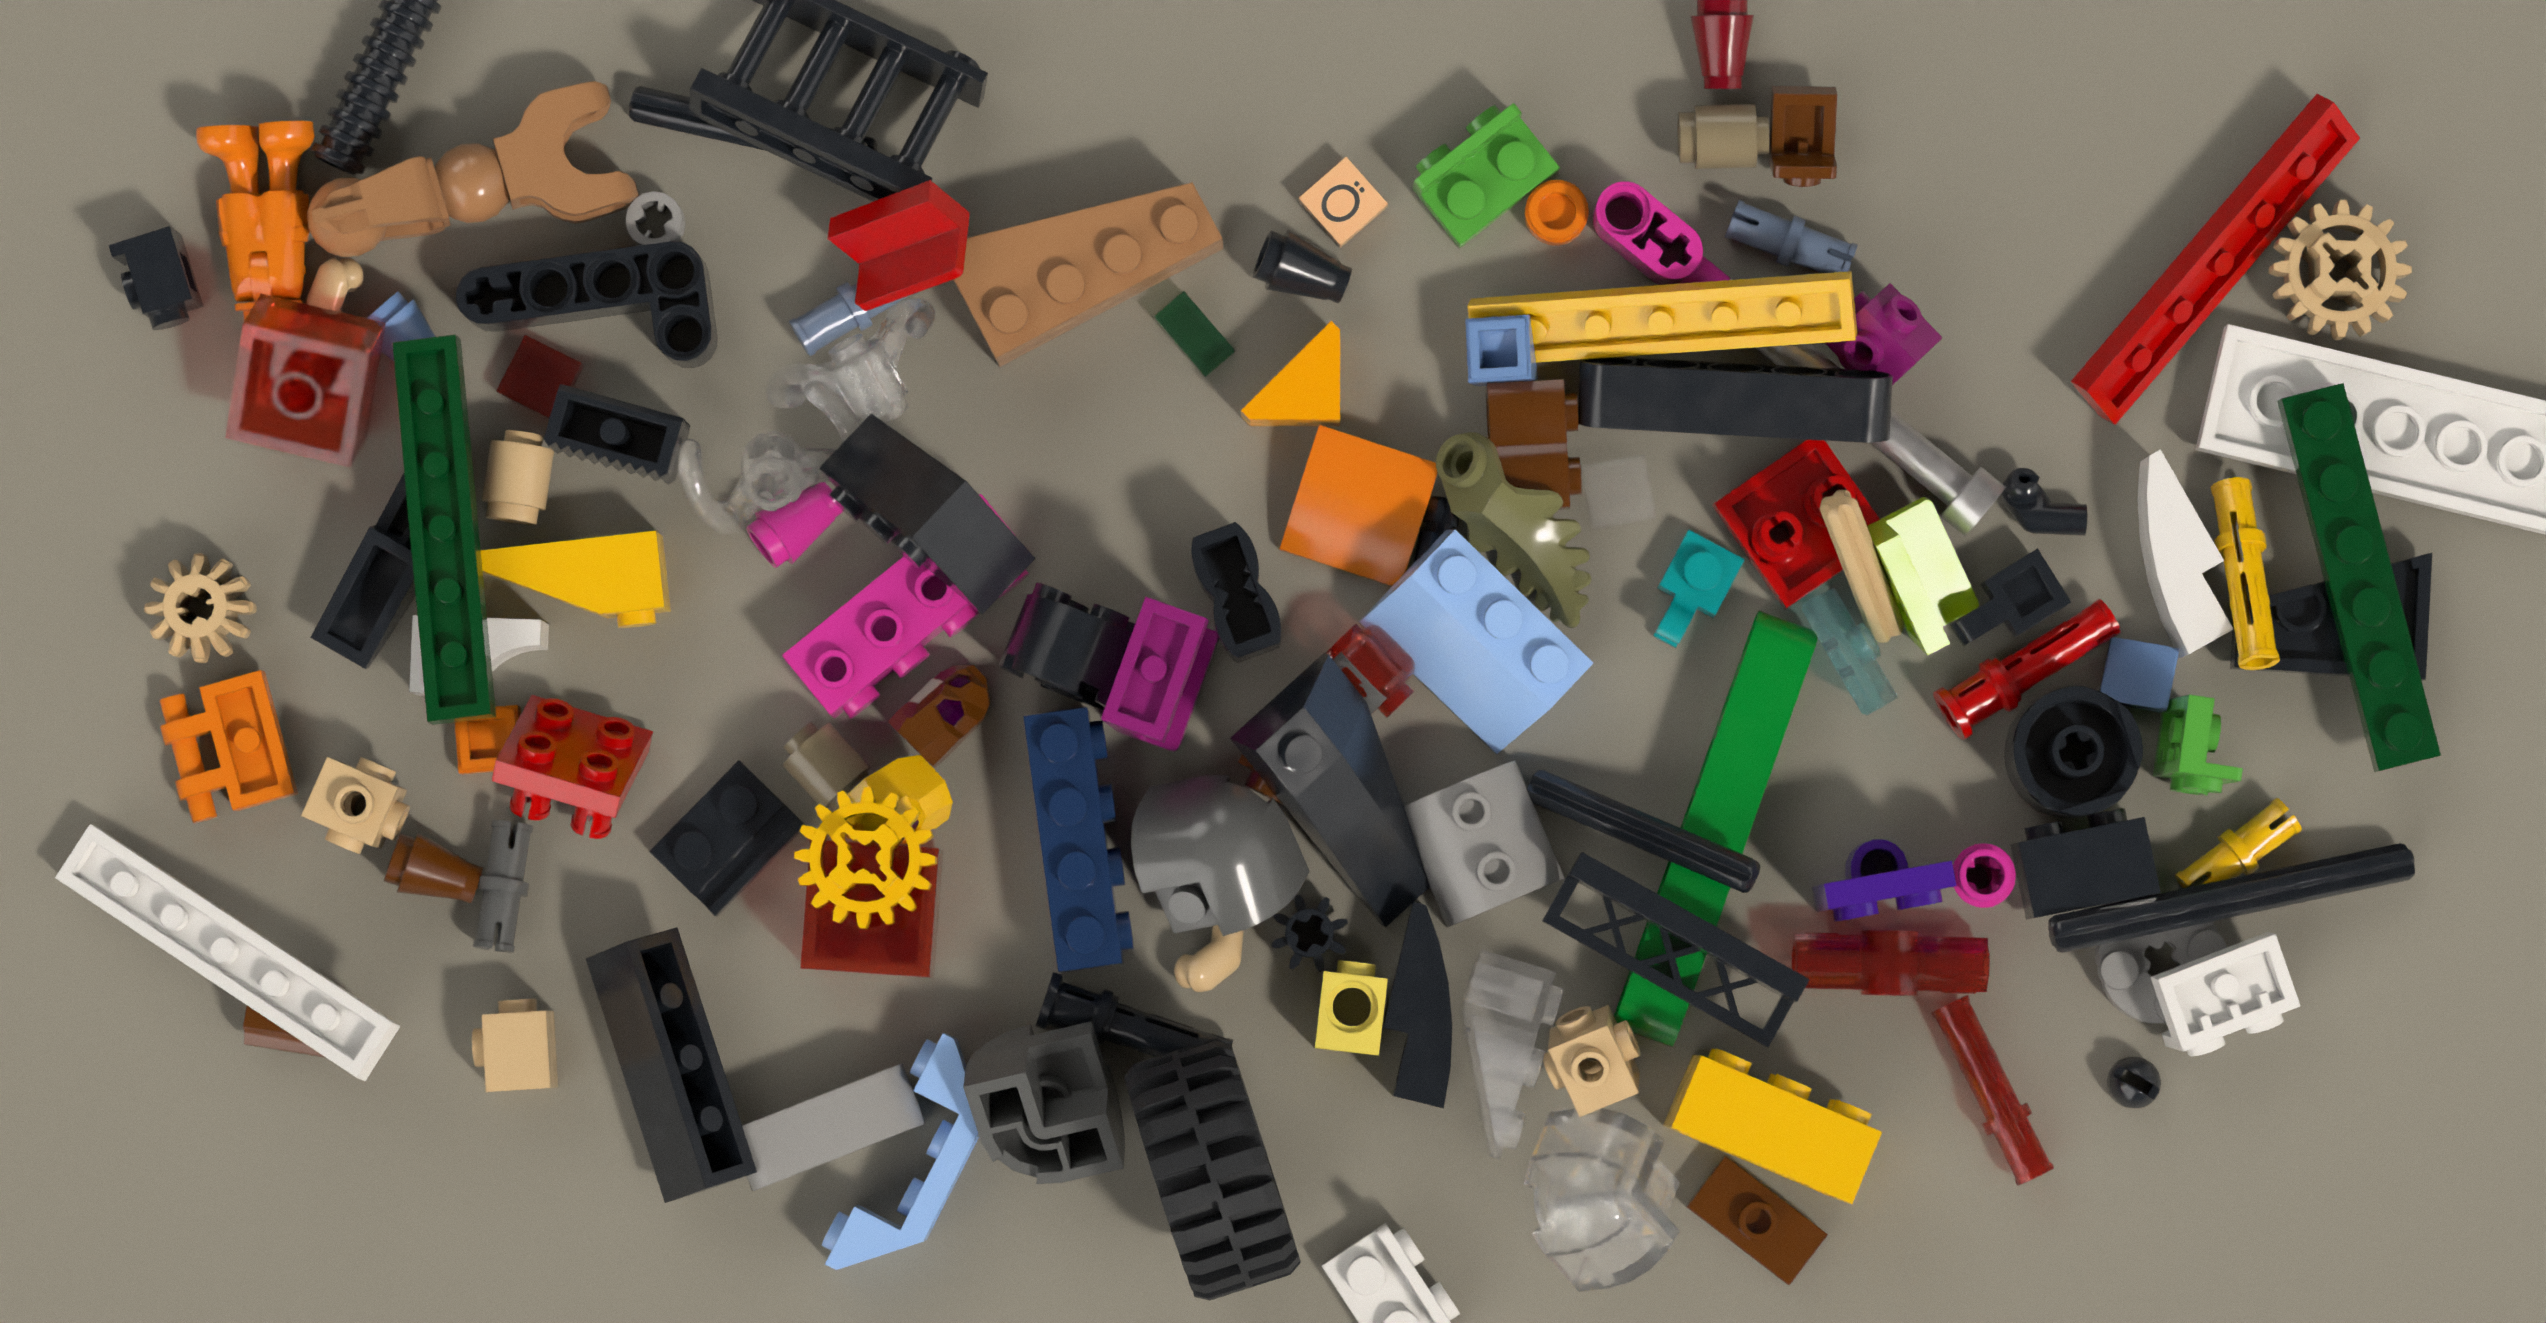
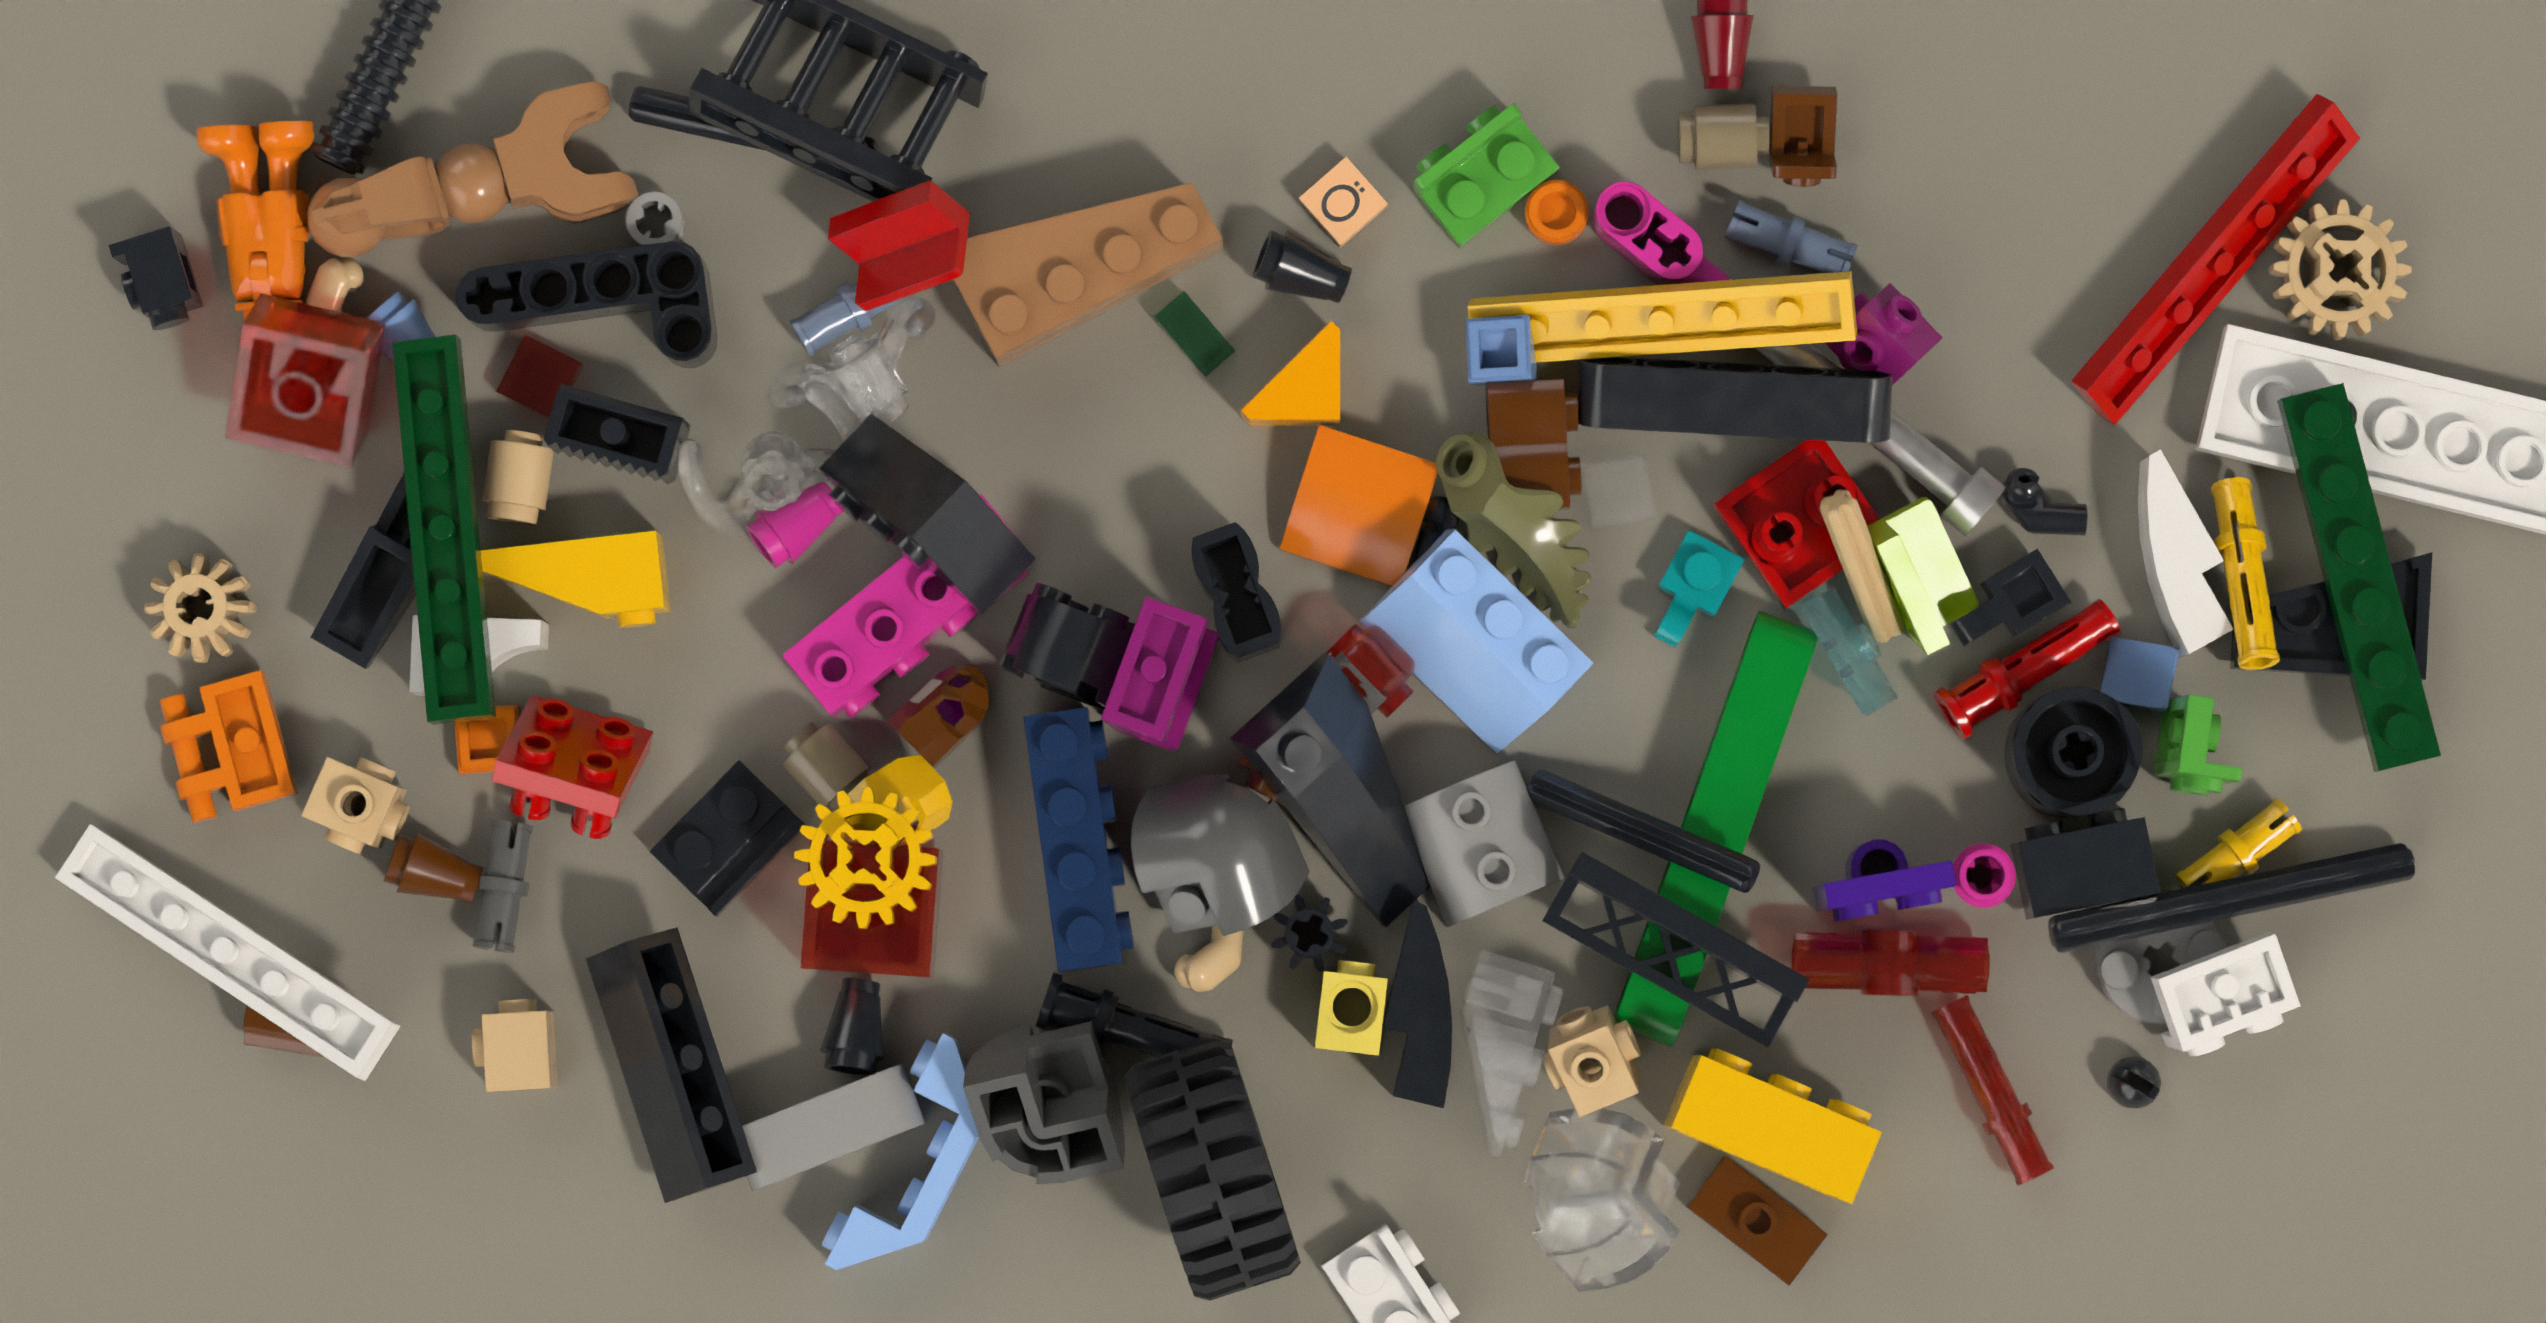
(855, 1029): none -> black cone

